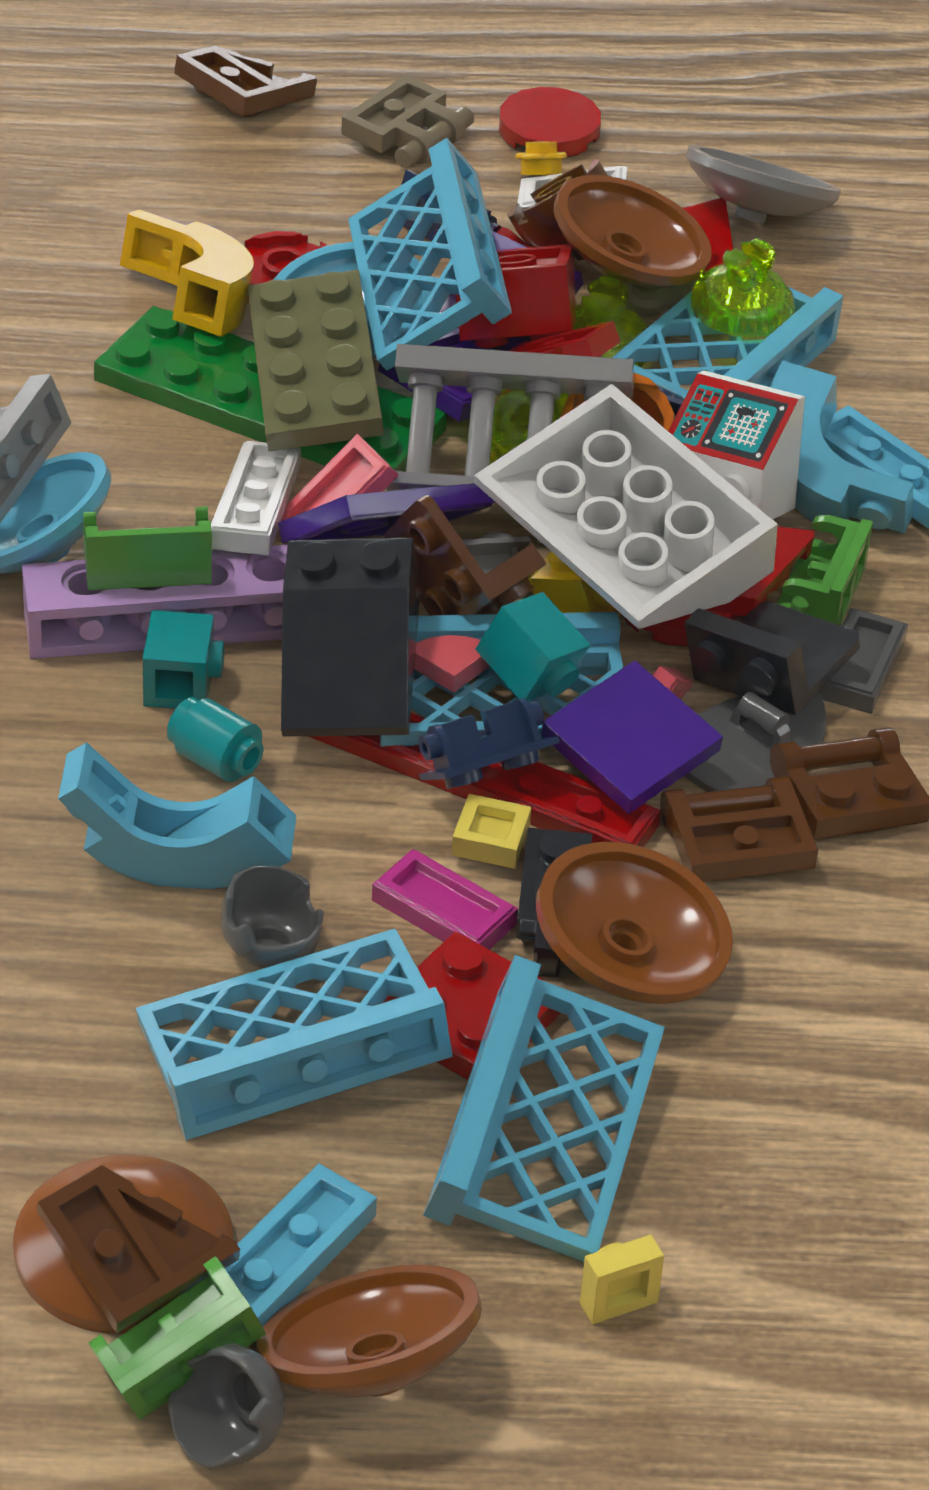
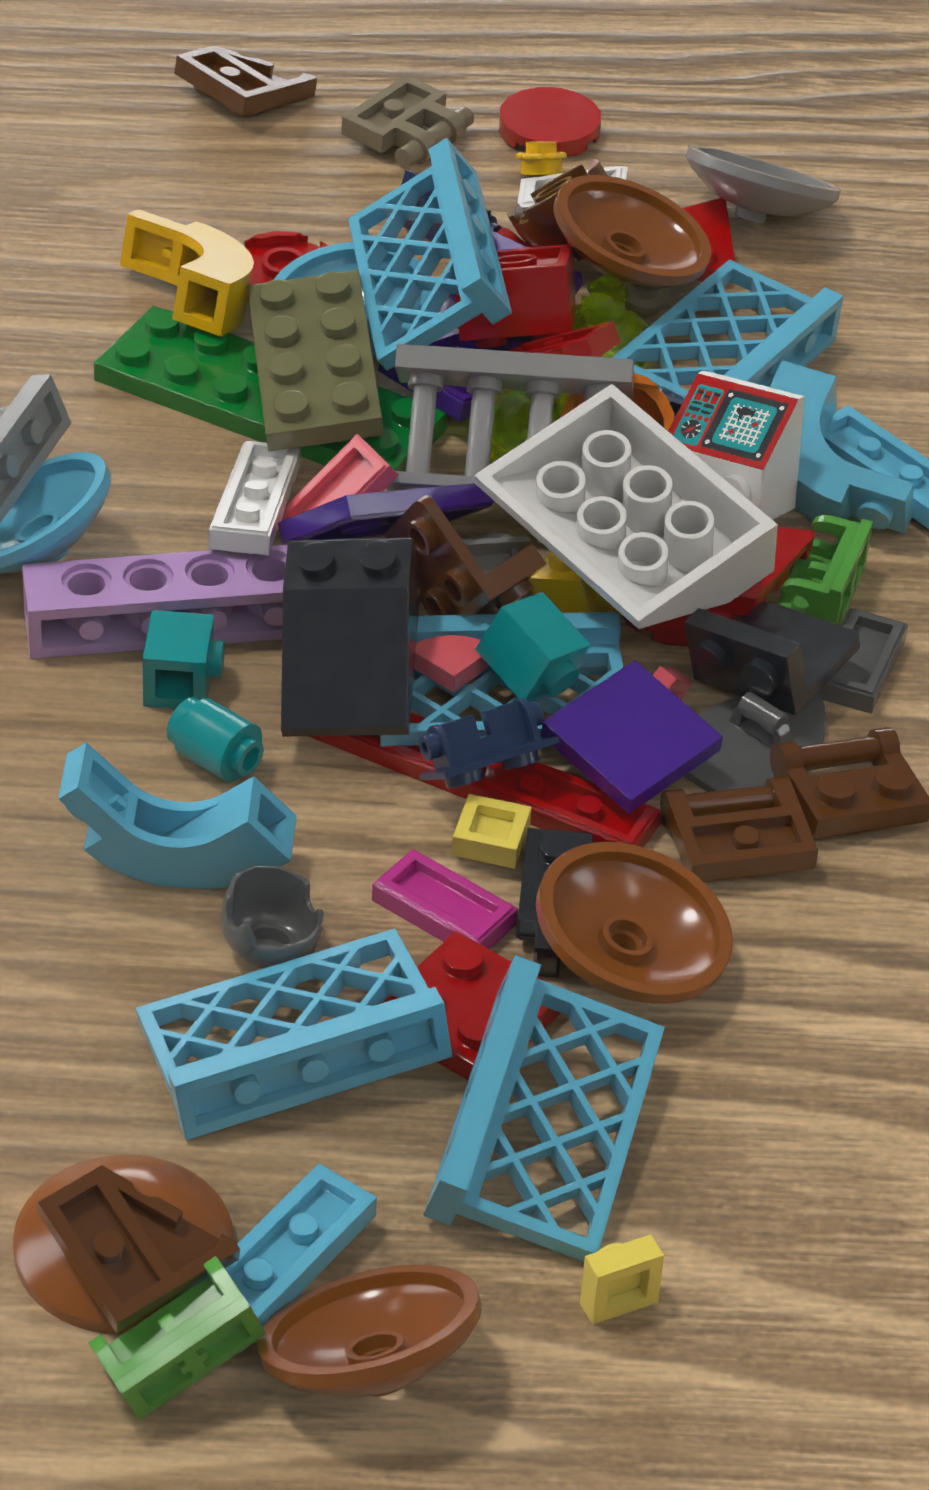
(148, 555): bright green hinge -> none
(227, 1407): dark grey hair -> none
(743, 293): clear neon green hair -> none

